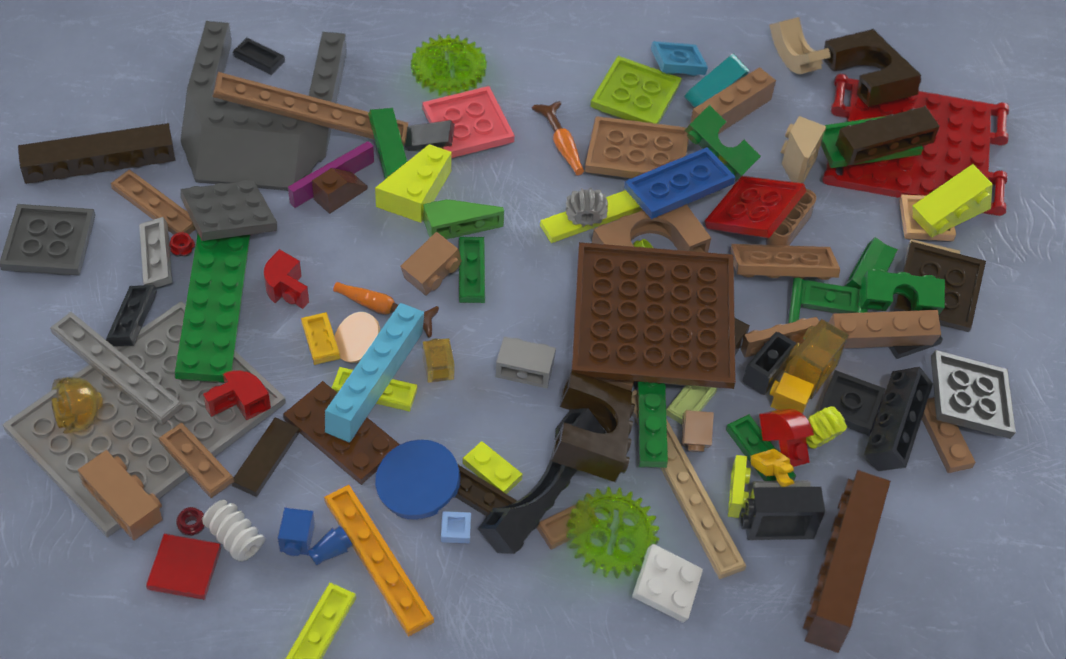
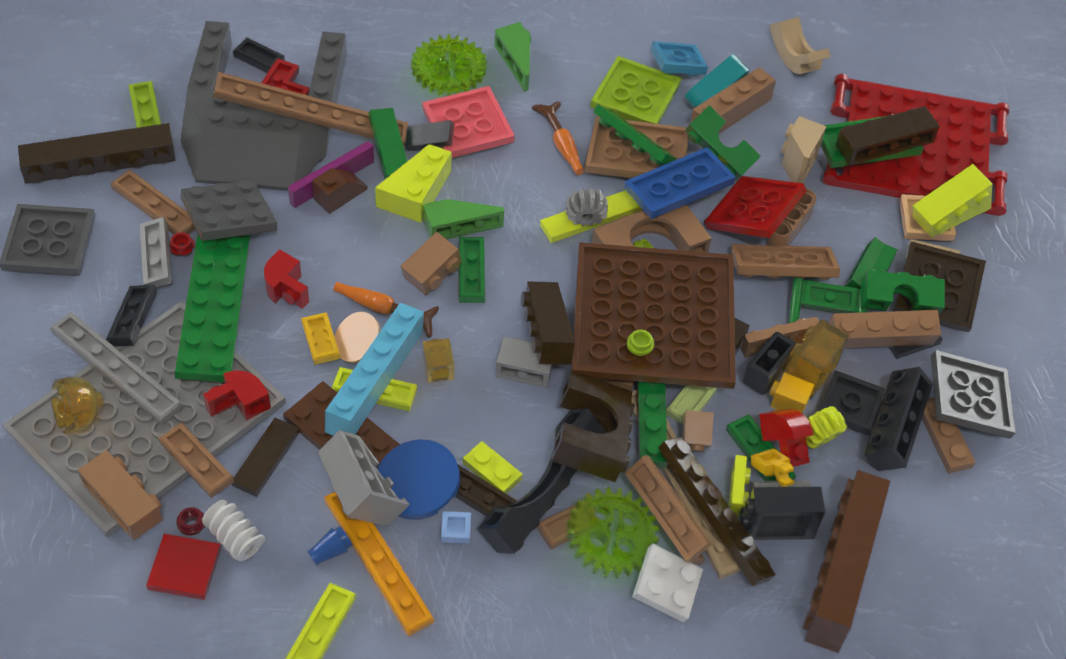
(144, 104): none -> lime tile
(282, 76): none -> red plate
(296, 531): blue brick -> none
(358, 481): none -> light grey wedge
(514, 47): none -> bright green slope
(548, 323): none -> dark brown brick
(627, 131): none -> green plate
(640, 343): none -> lime plate
(668, 510): none -> medium nougat fence
(717, 511): none -> dark brown plate
(894, 80): dark brown arch -> none

